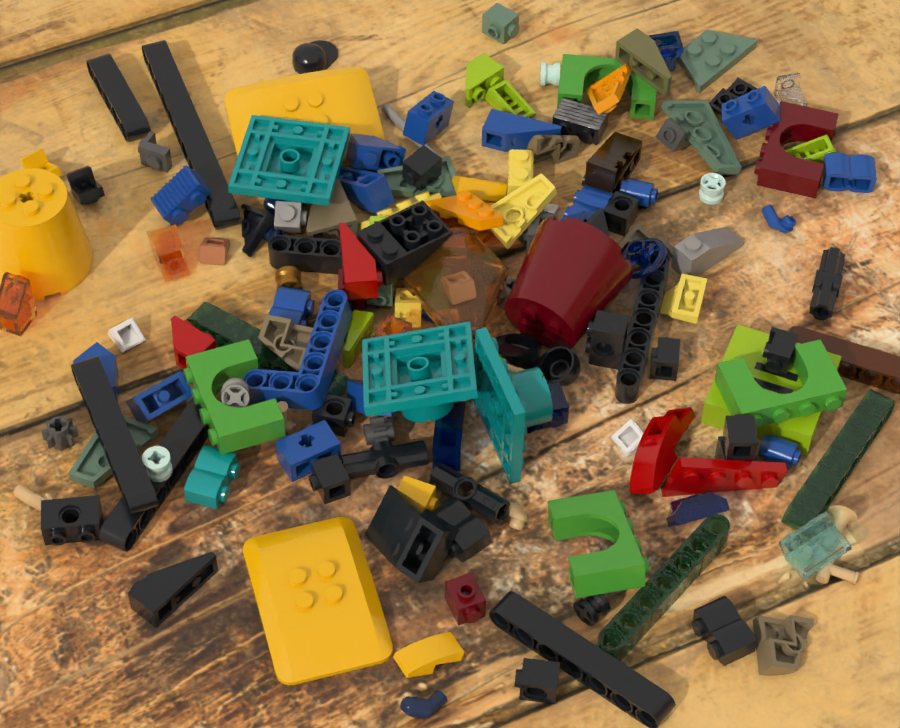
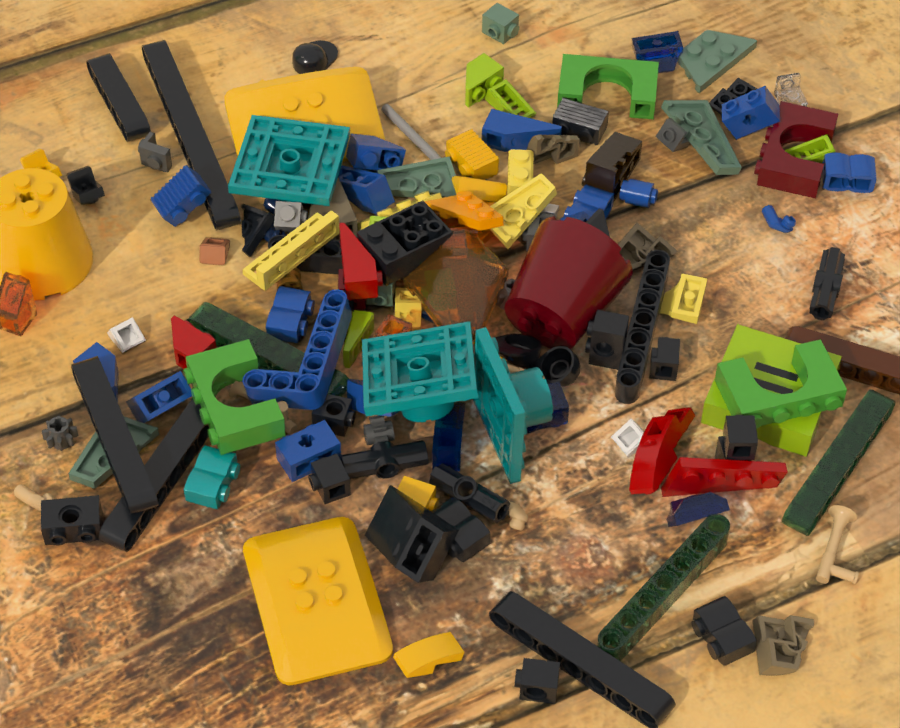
(157, 463): light aqua wheel -> none
(168, 252): clear orange slope -> none
(170, 587): black slope -> none
(235, 398): light grey wheel -> none
(285, 339): dark tan slope -> none
(292, 250): none -> light yellow fence
(421, 168): black brick -> none
(421, 707): dark blue arm -> none
(428, 117): blue brick -> none
(459, 287): medium nougat slope -> none
(465, 599): dark red brick -> none
(472, 156): none -> yellow brick
(549, 74): light aqua wheel -> none
(591, 608): black wheel -> none
(602, 516): bright green arch -> none
(609, 90): light orange wing -> none
(621, 213): black brick -> none
(639, 254): clear blue piece -> none
(644, 60): olive slope -> none
(704, 250): light grey slope -> none
(712, 188): light aqua wheel -> none
(779, 350): black brick -> none
(779, 450): blue brick -> none
(814, 546): clear light blue bracket -> none

